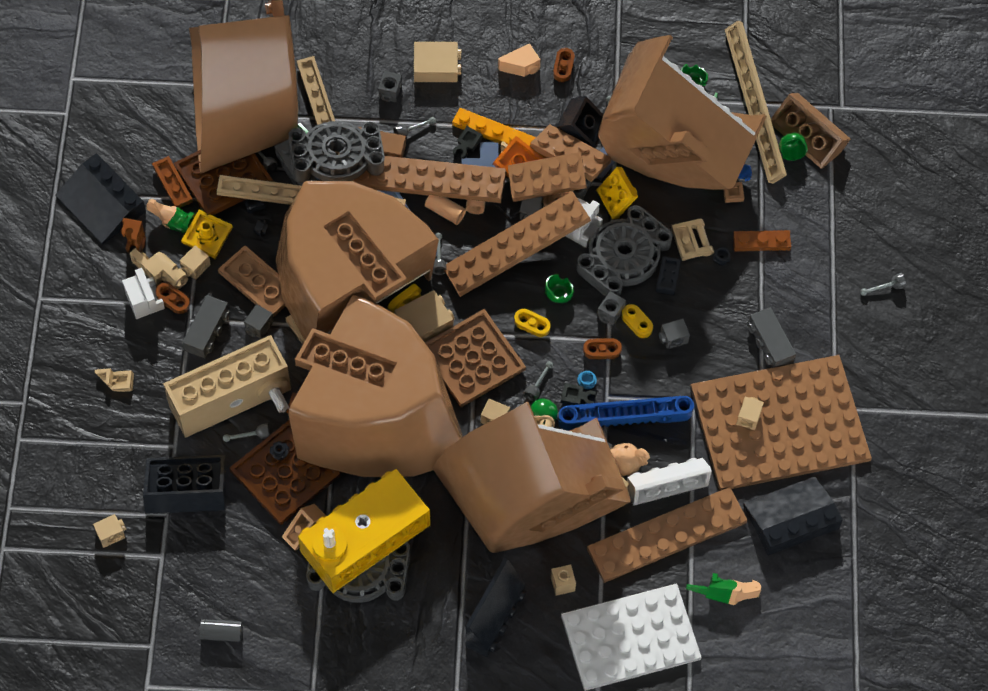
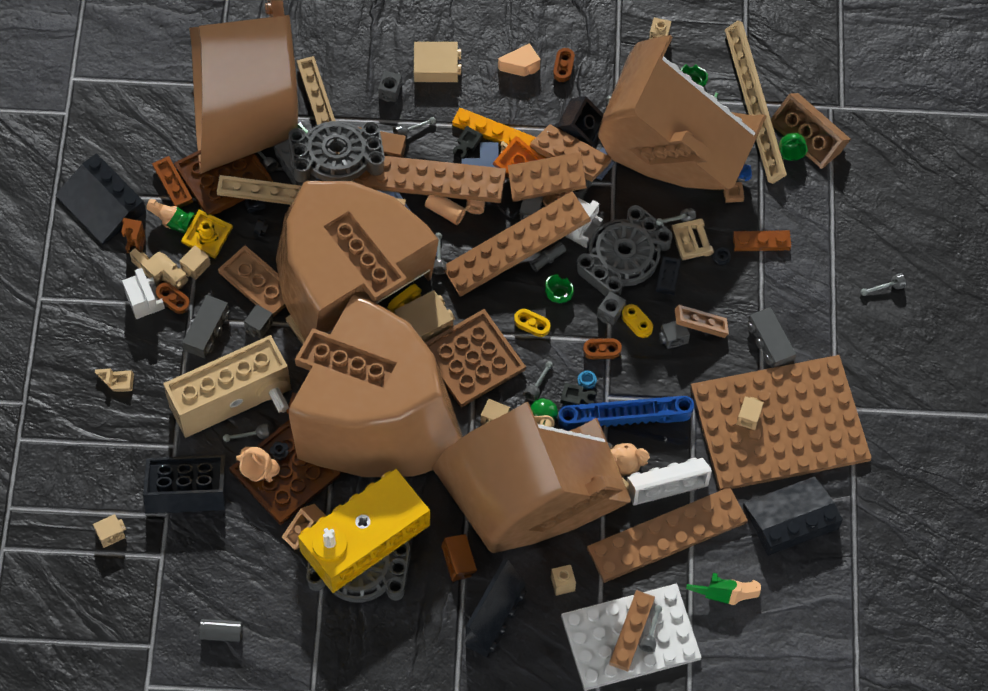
(257, 464): none -> light nougat hair
(458, 557): none -> dark orange hinge
(547, 256): none -> dark grey pin
(620, 190): yellow plate -> none
(632, 630): none -> medium nougat plate
(648, 642): none -> hinge
(660, 28): none -> tan brick
(686, 215): none -> hinge
(701, 321): none -> medium nougat plate

